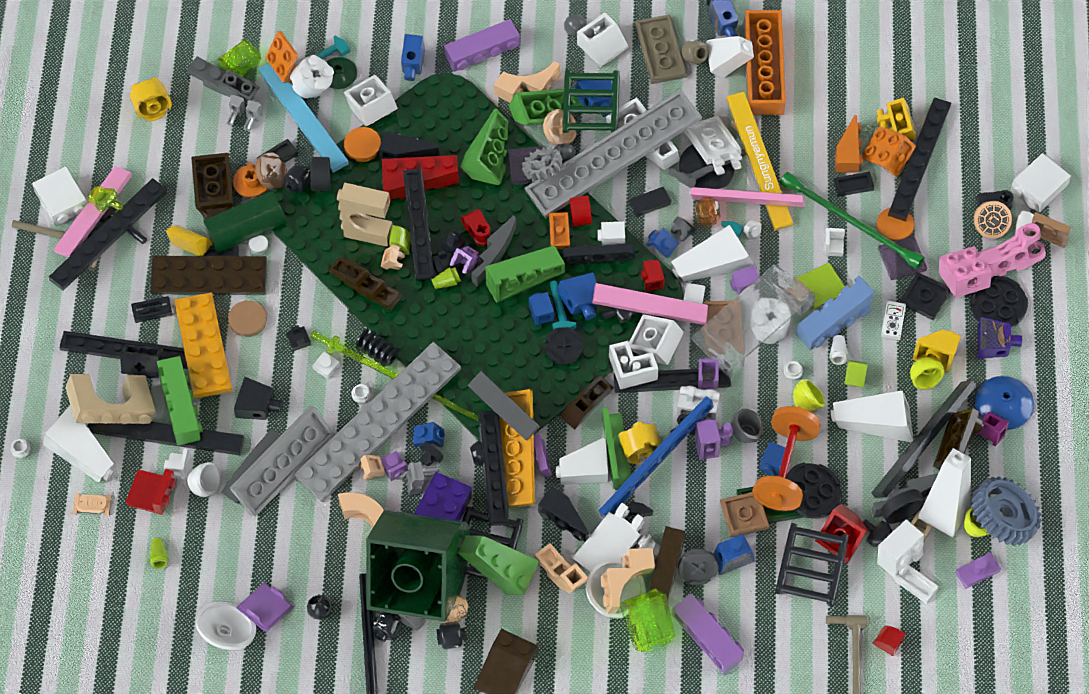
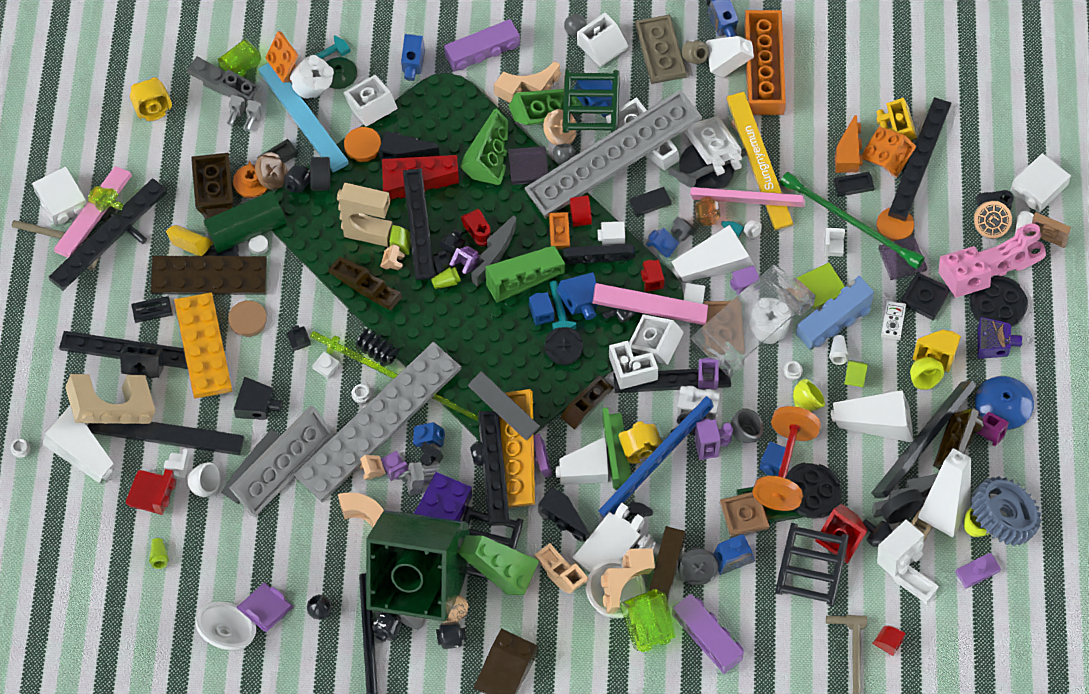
(92, 503): light nougat piece -> none
(179, 401): bright green wedge -> none
(542, 164): light grey gear -> none

